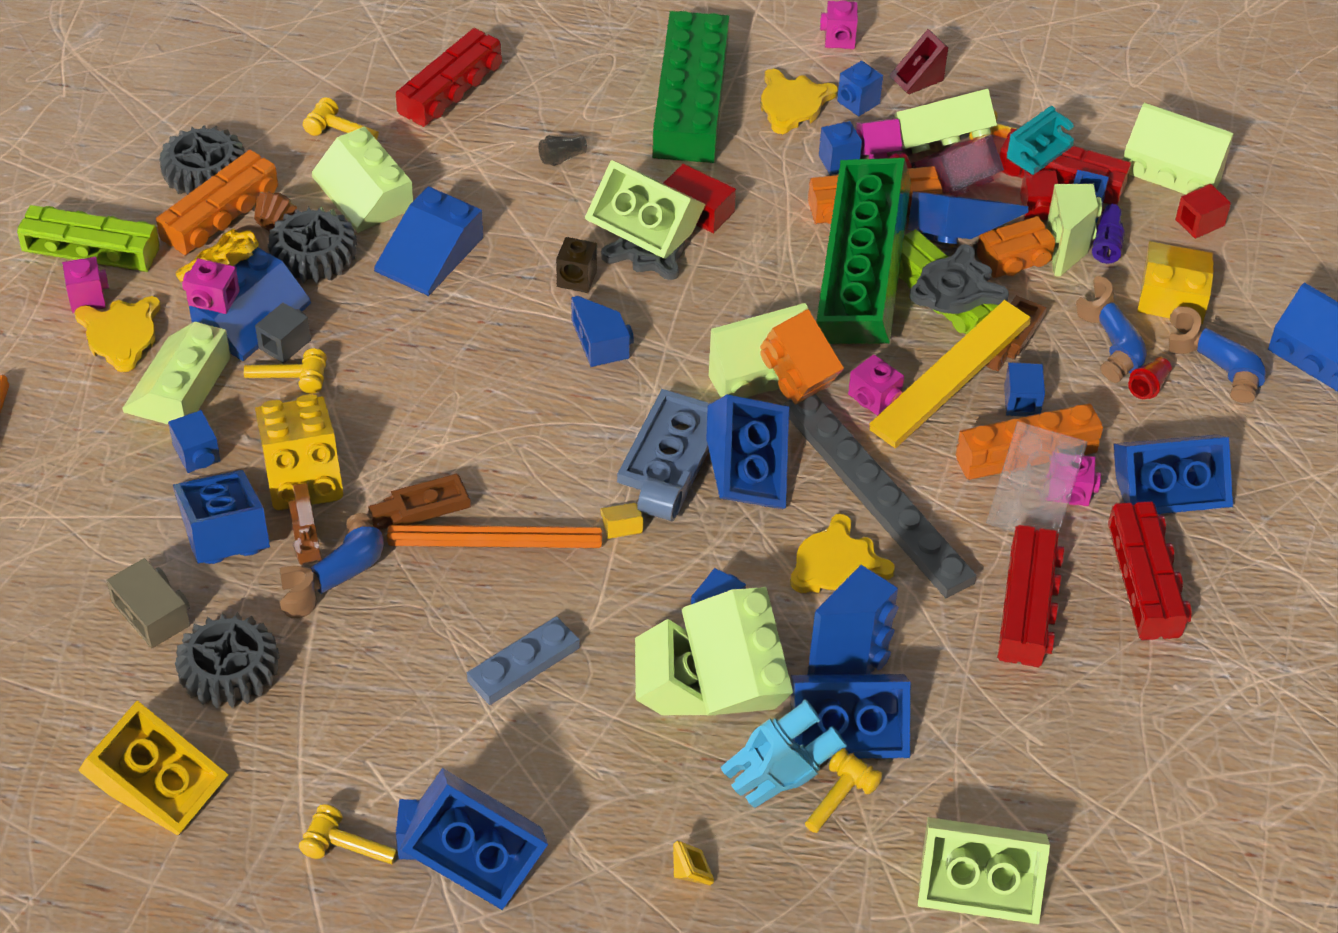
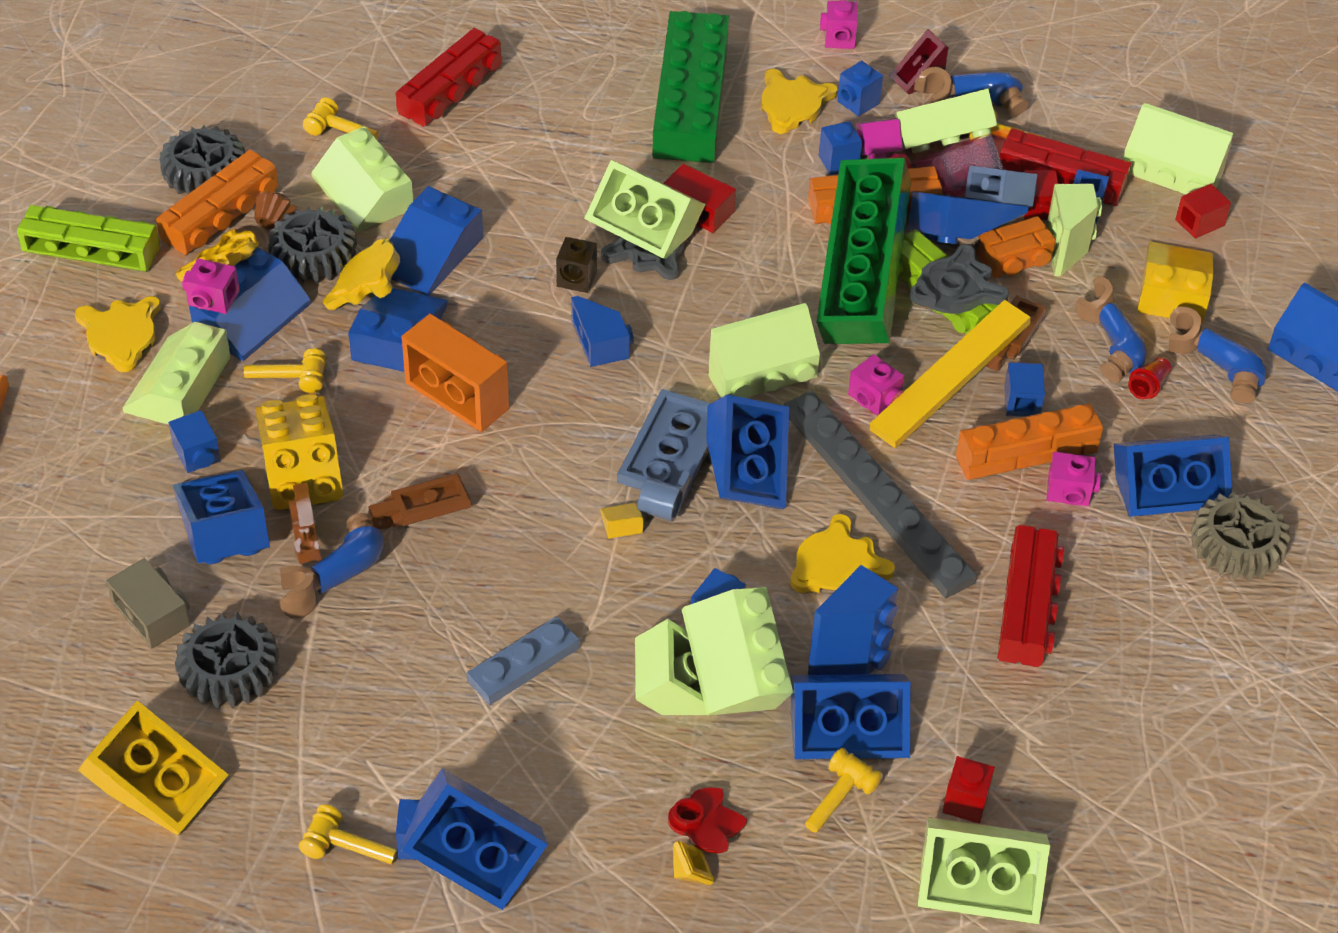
(85, 283): dark pink brick -> none
(283, 332): dark grey brick -> none
(364, 274): none -> yellow tile
(381, 323): none -> blue slope
(455, 372): none -> orange brick
(494, 536): orange axle -> none
(559, 149): clear smoke cone -> none
(708, 820): none -> red plate
(776, 760): medium azure connector -> none
(800, 357): orange piece -> none
(968, 789): none -> red brick
(1001, 185): none -> sand blue brick
(1003, 87): none -> piece
(1036, 479): clear plate -> none
(1040, 141): teal hinge -> none
(1109, 235): dark purple hinge -> none
(1148, 571): red brick -> none
(1240, 536): none -> dark tan gear

